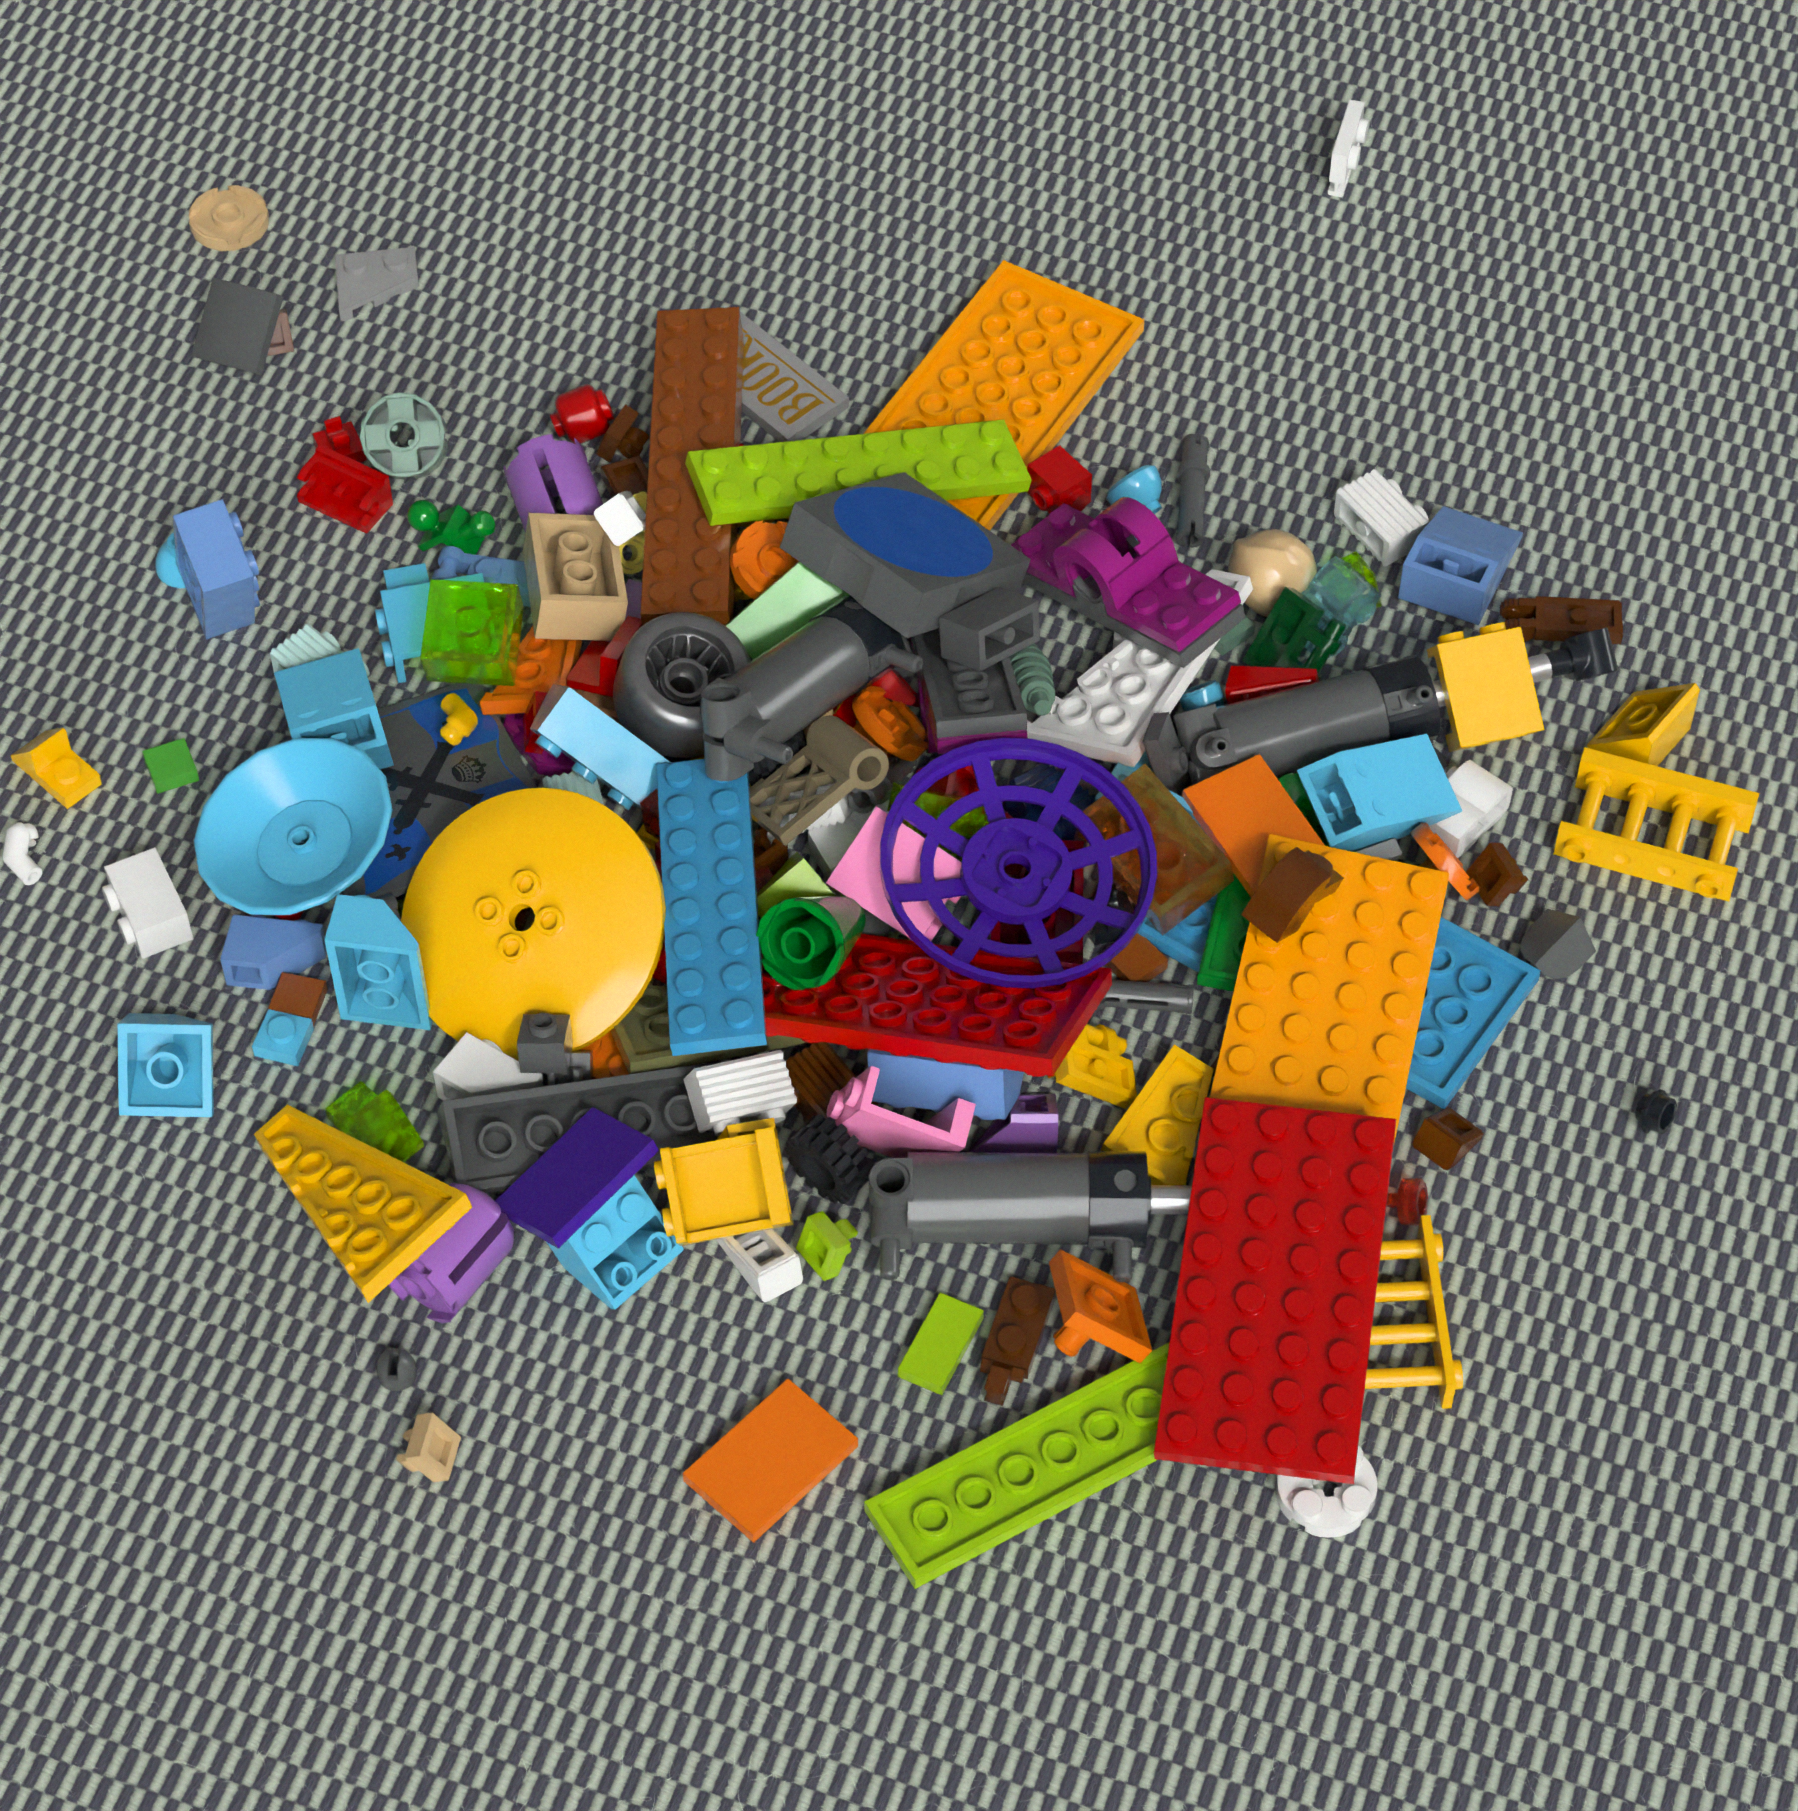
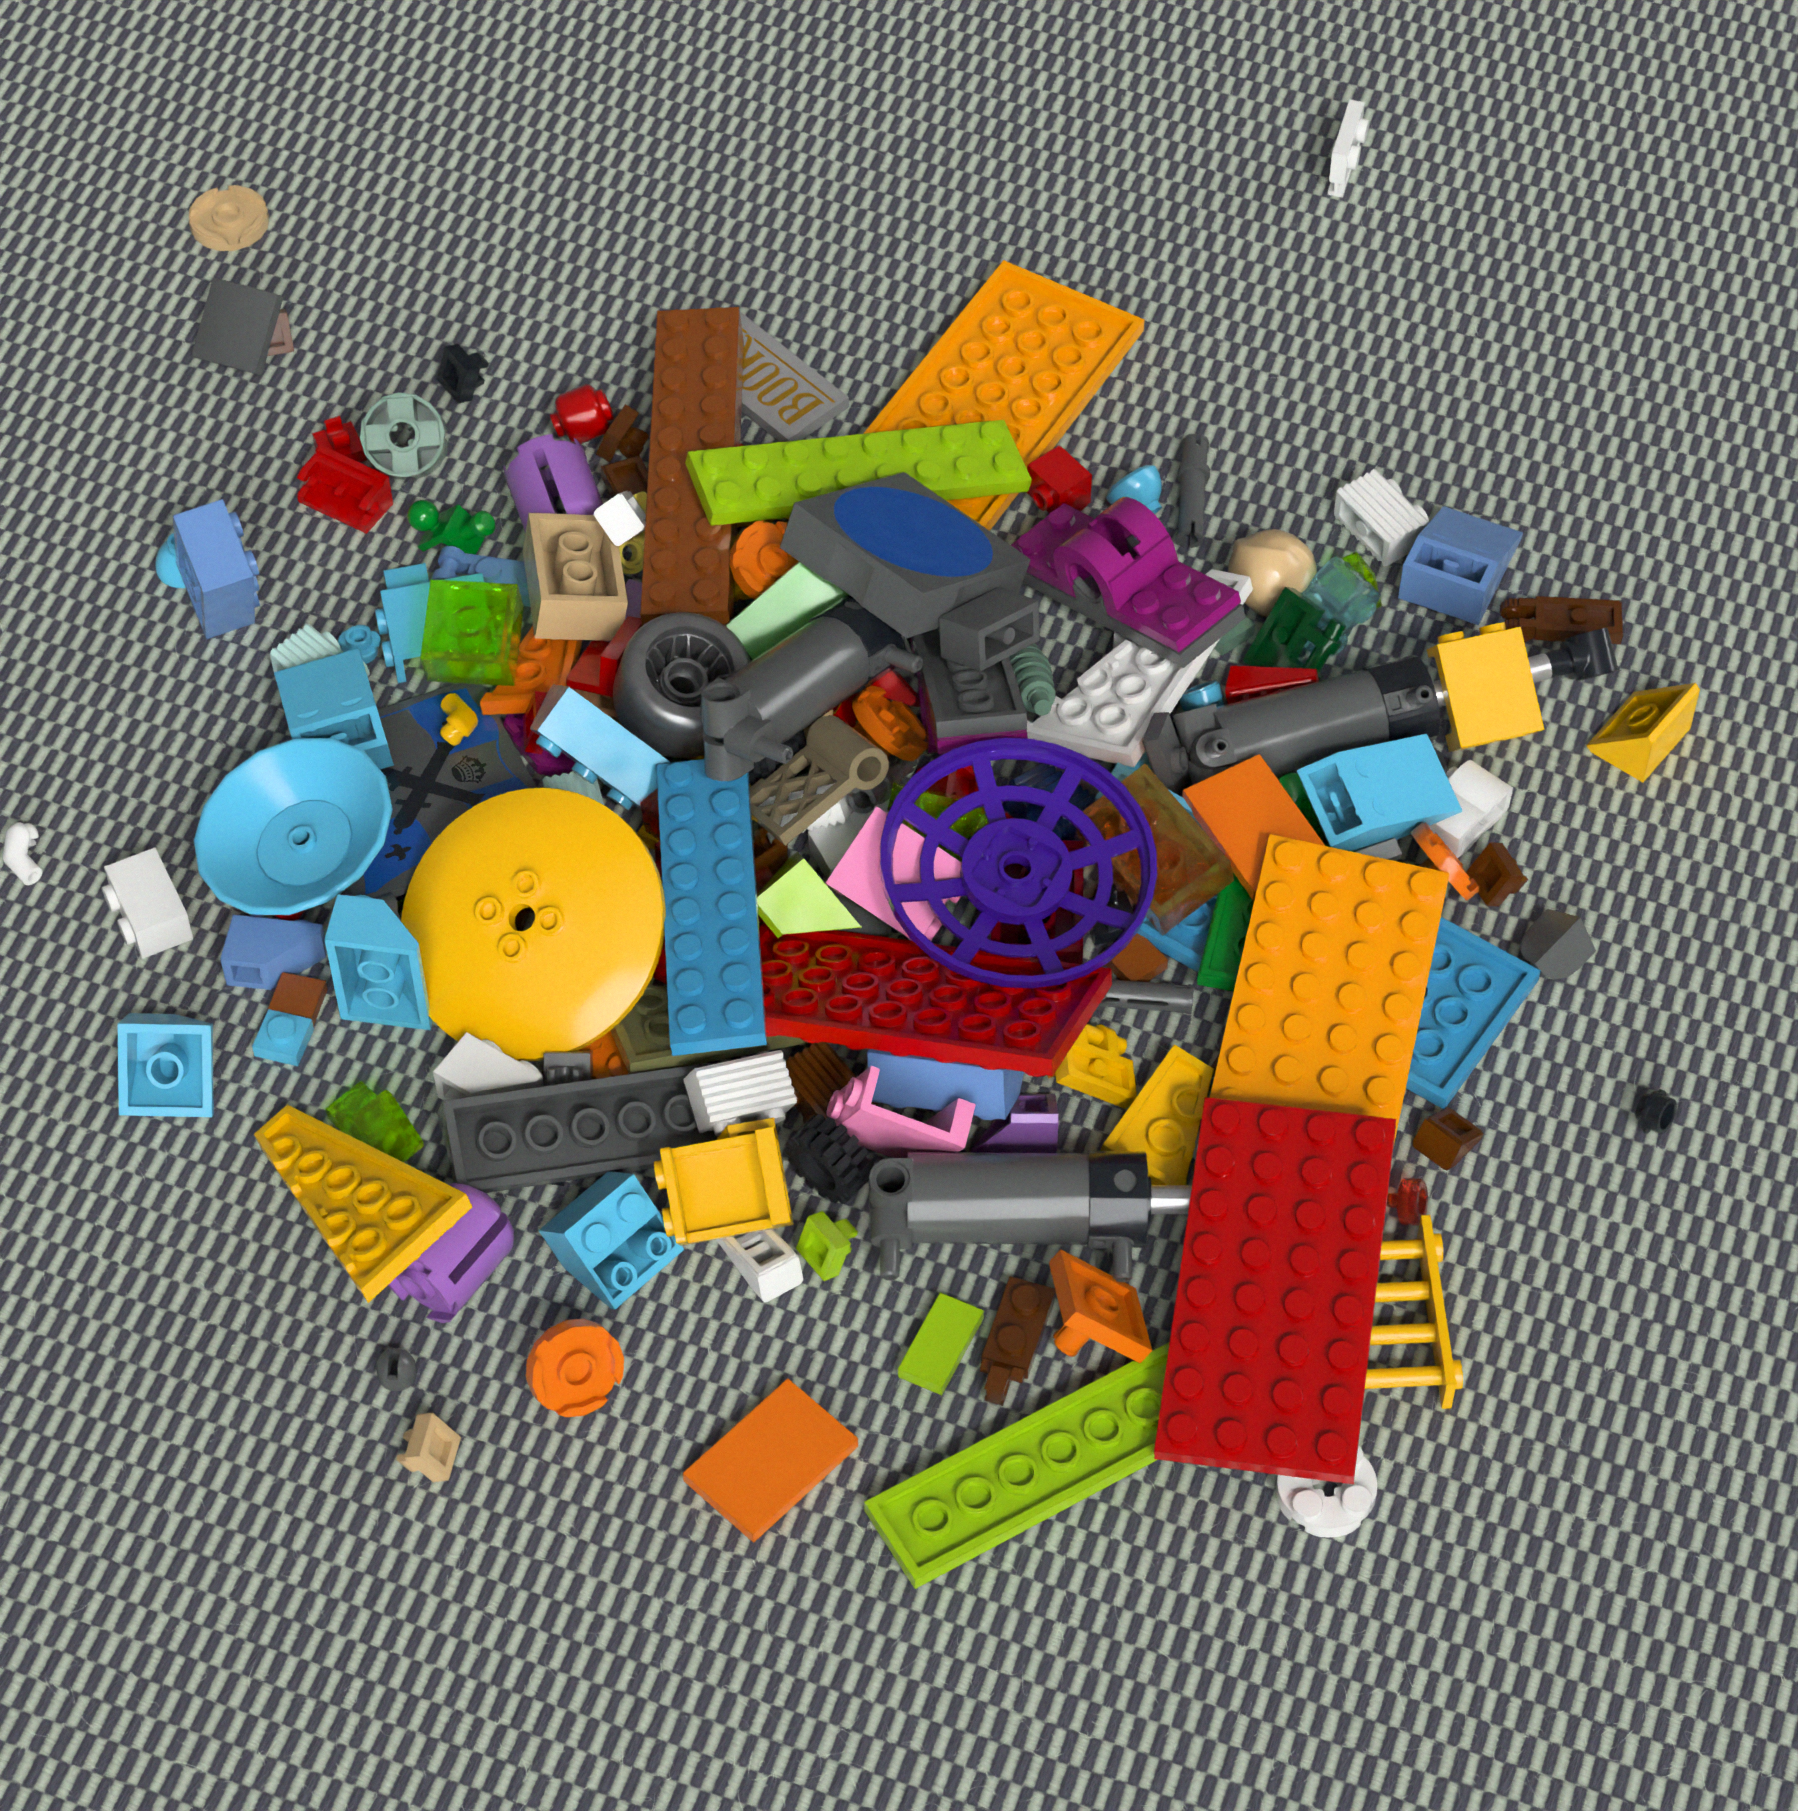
(57, 767): yellow slope -> none
(170, 765): bright green tile -> none
(362, 638): none -> medium azure plate
(374, 277): light grey wing -> none
(460, 372): none -> black tile
(545, 1043): dark grey plate -> none
(574, 1367): none -> orange tile
(576, 1177): dark purple tile -> none
(809, 938): green cone -> none
(1290, 893): reddish brown brick -> none
(1663, 790): yellow fence -> none

